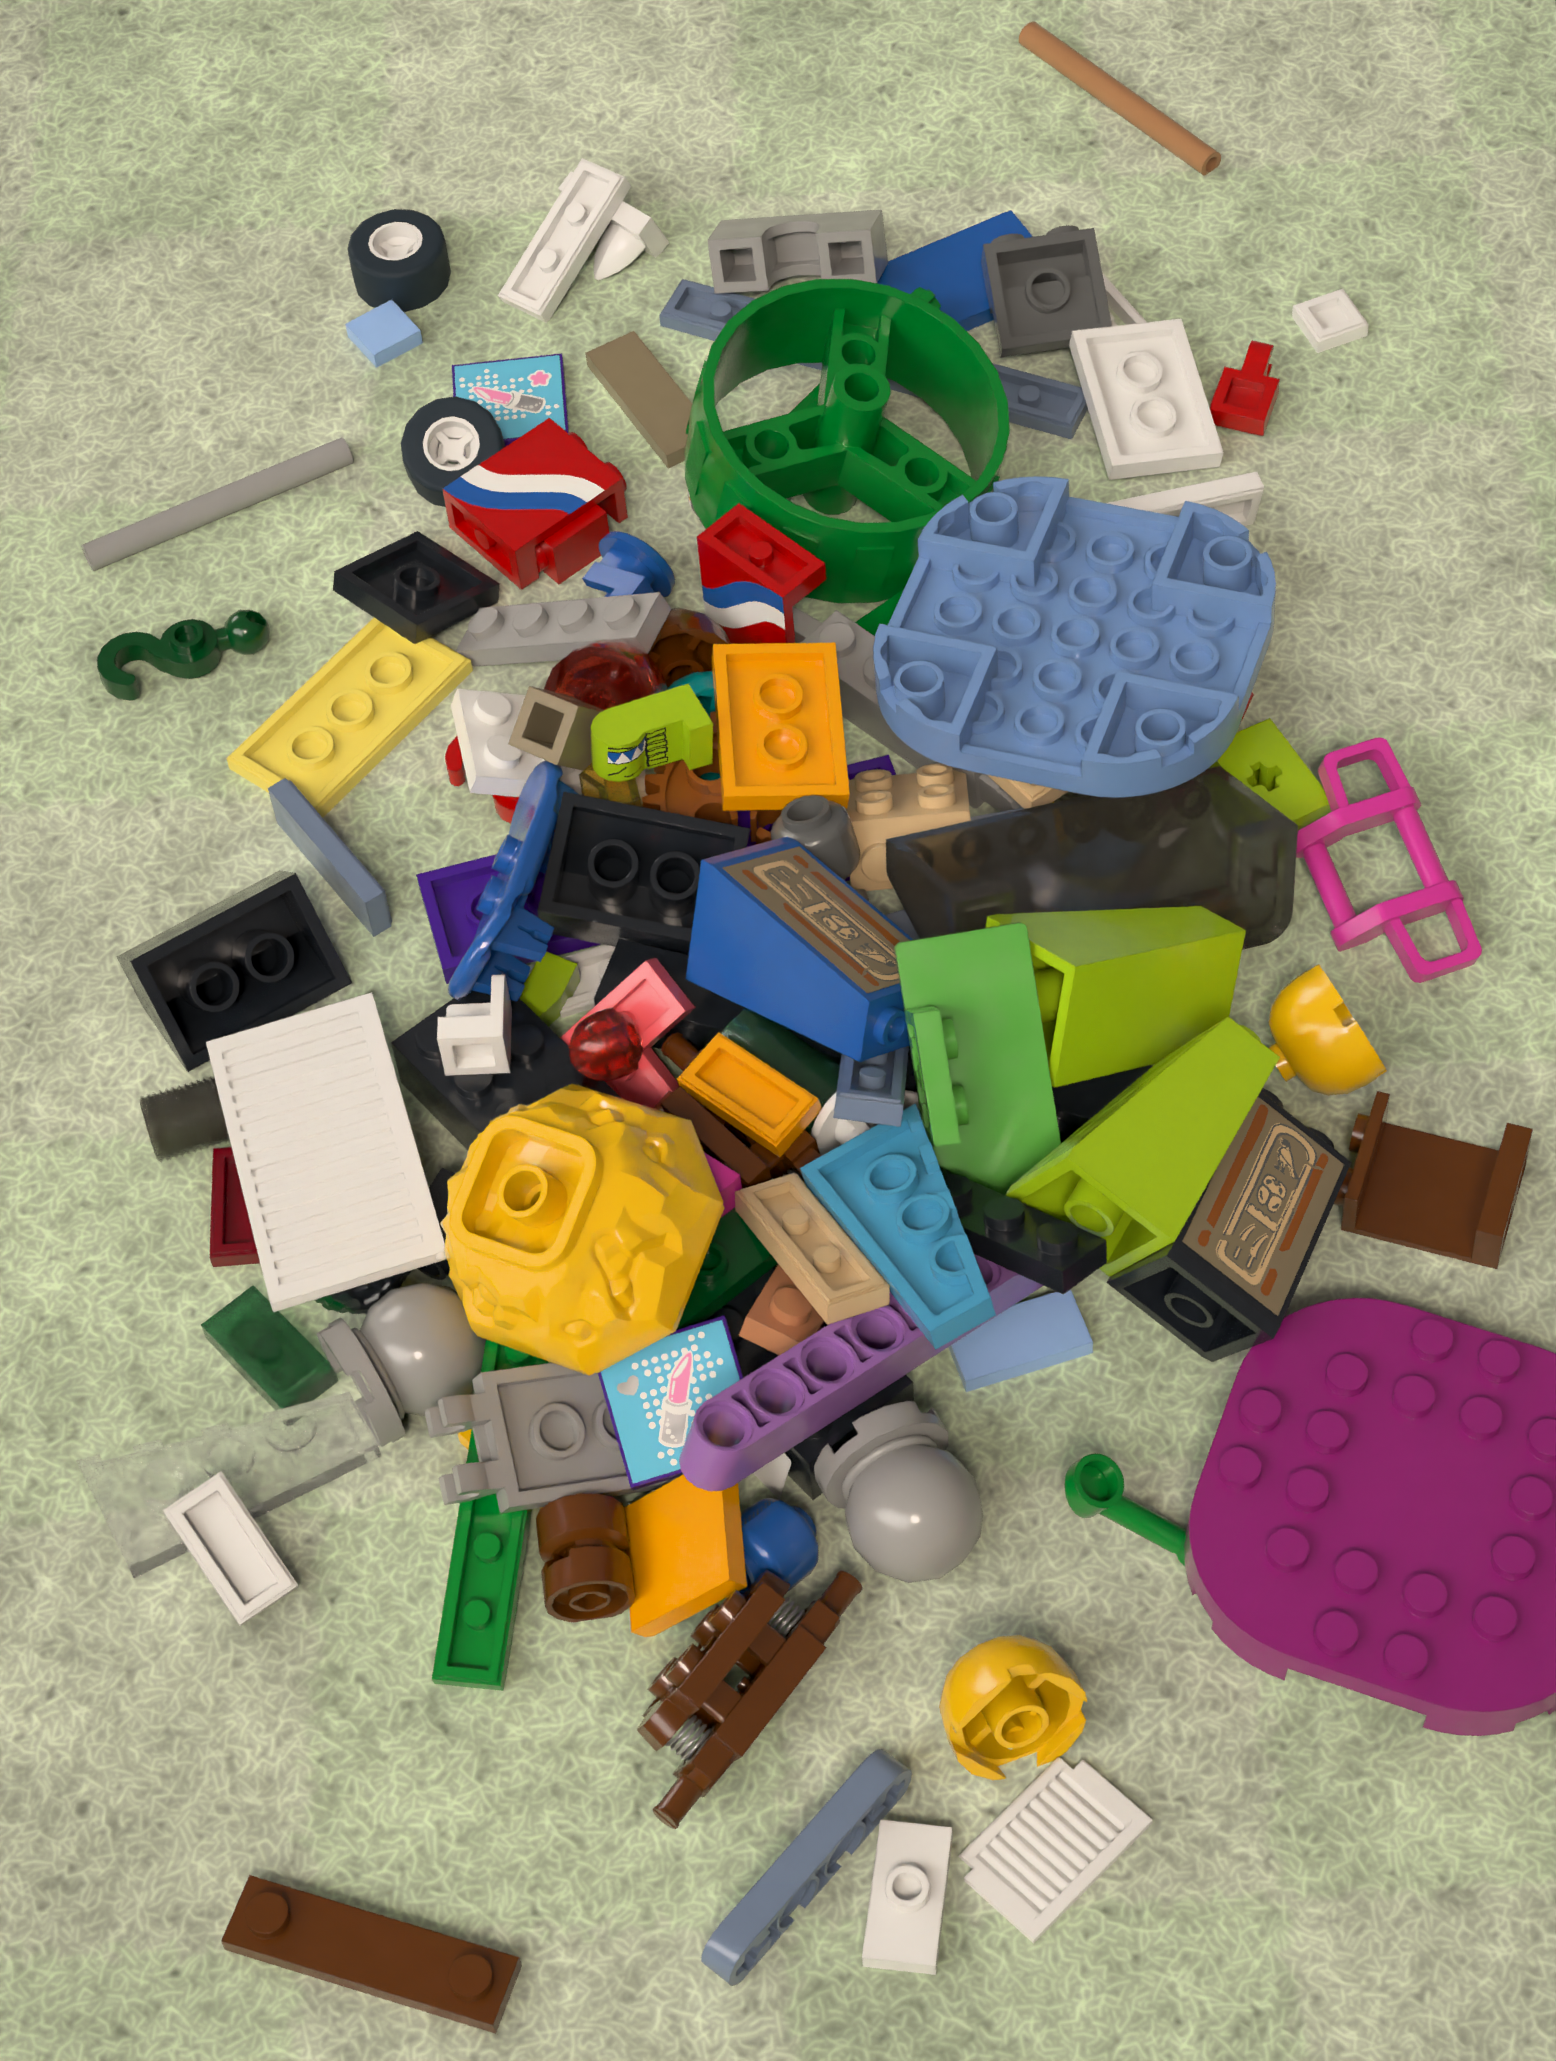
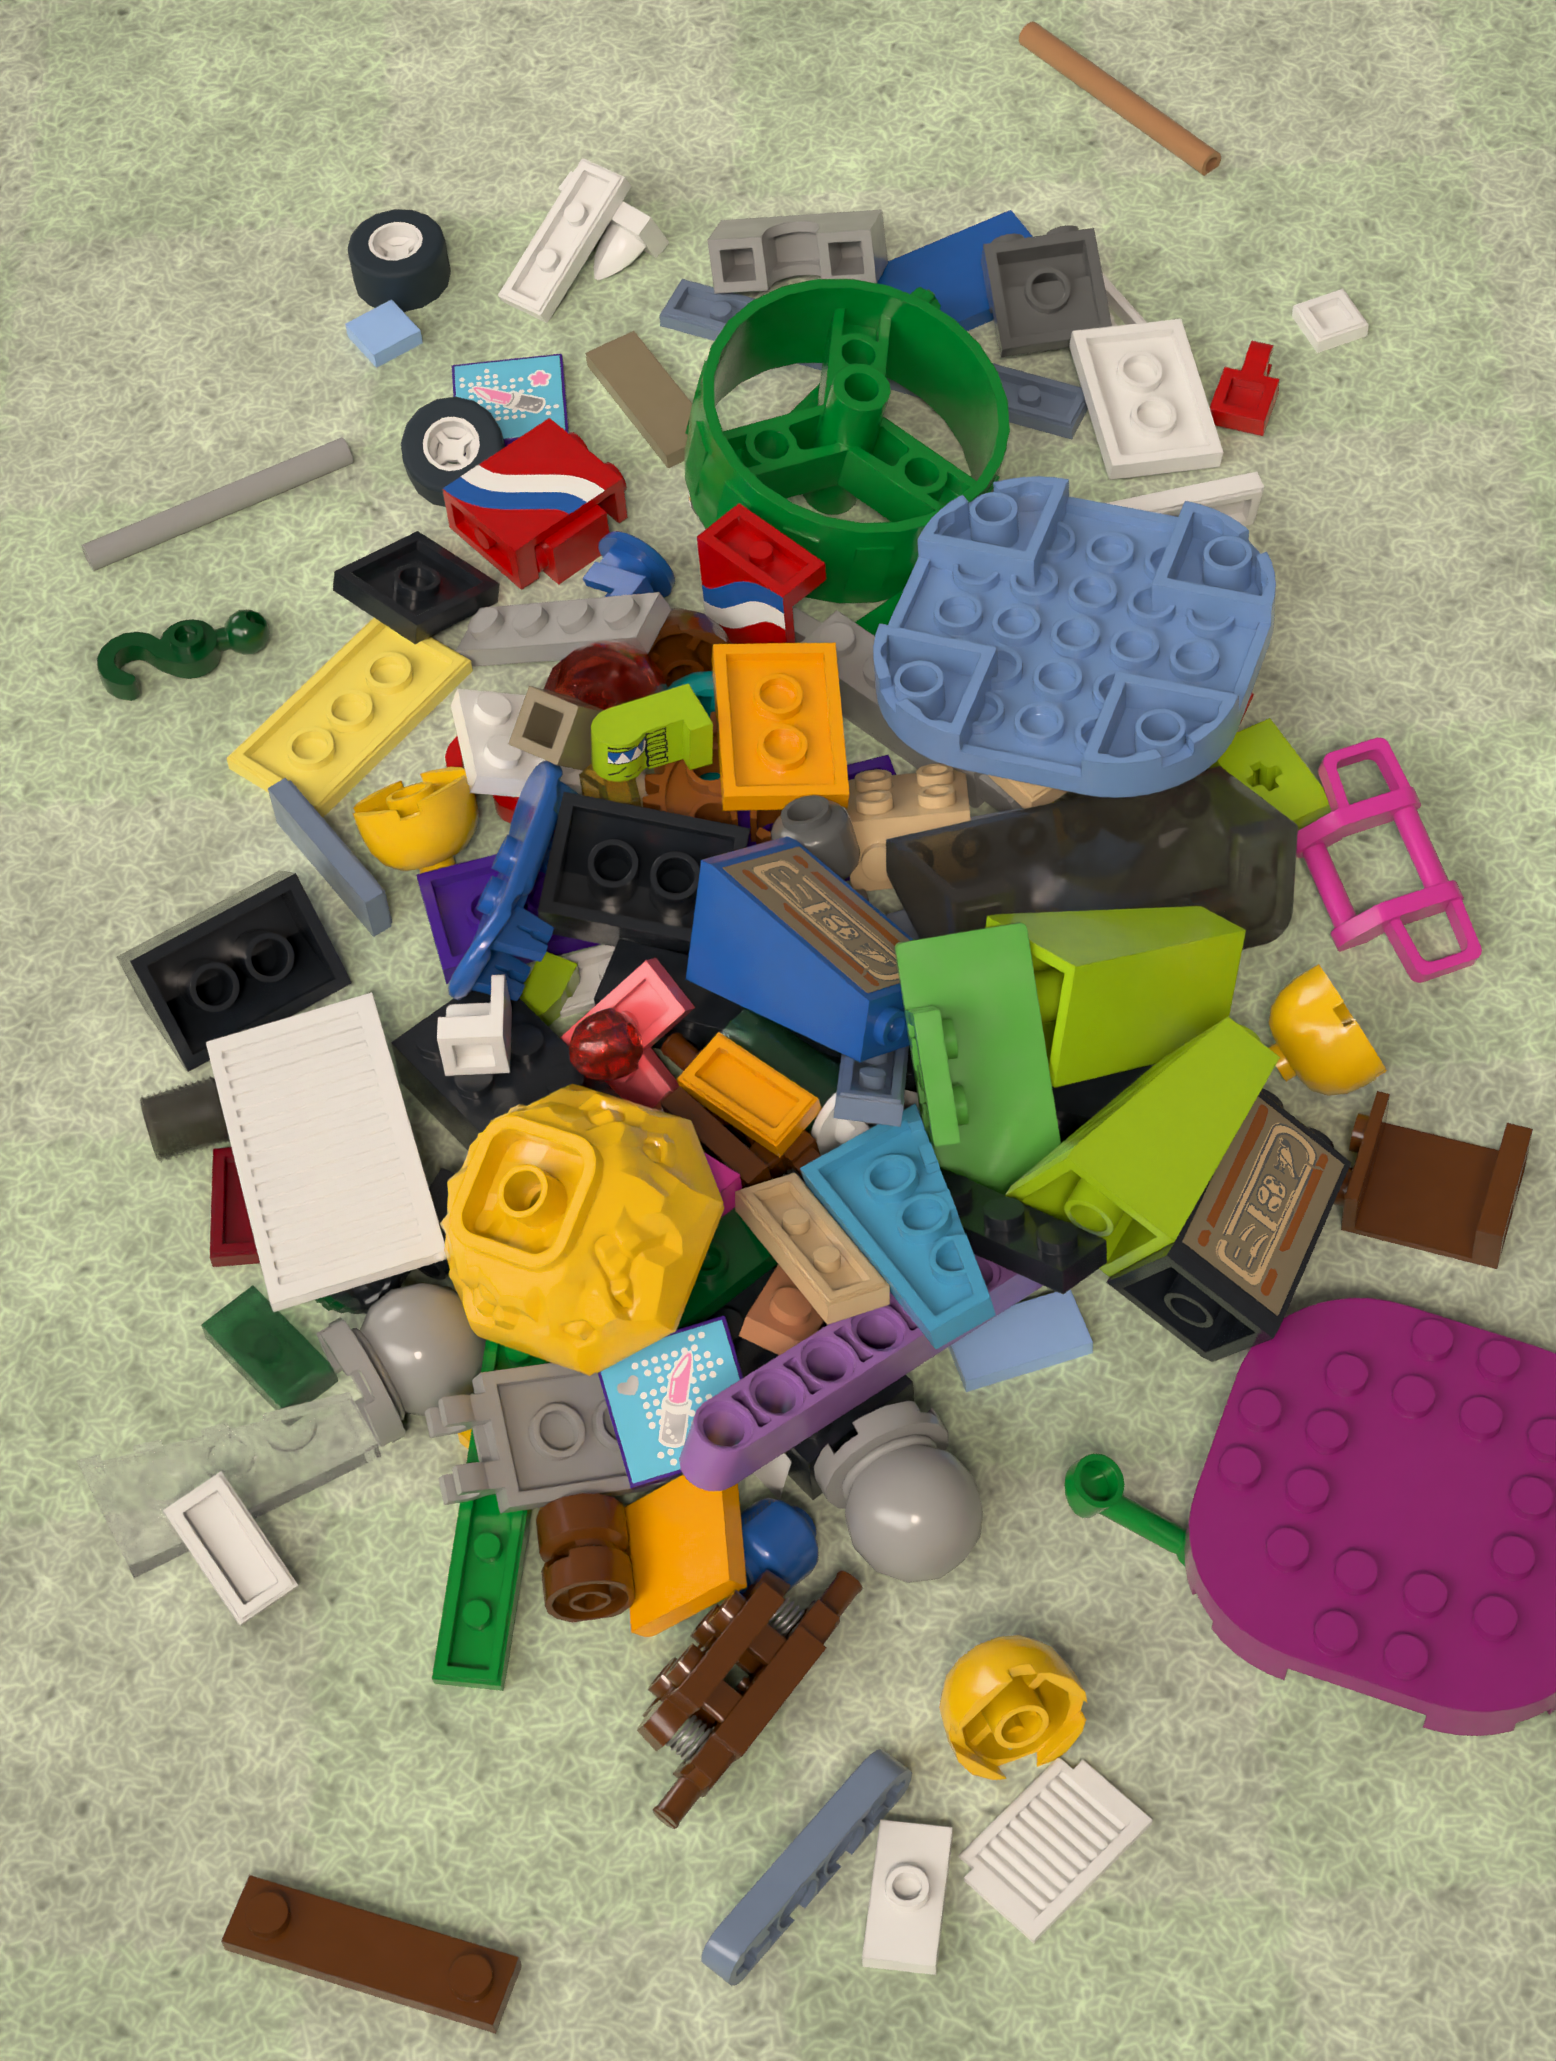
(420, 822): none -> yellow cylinder

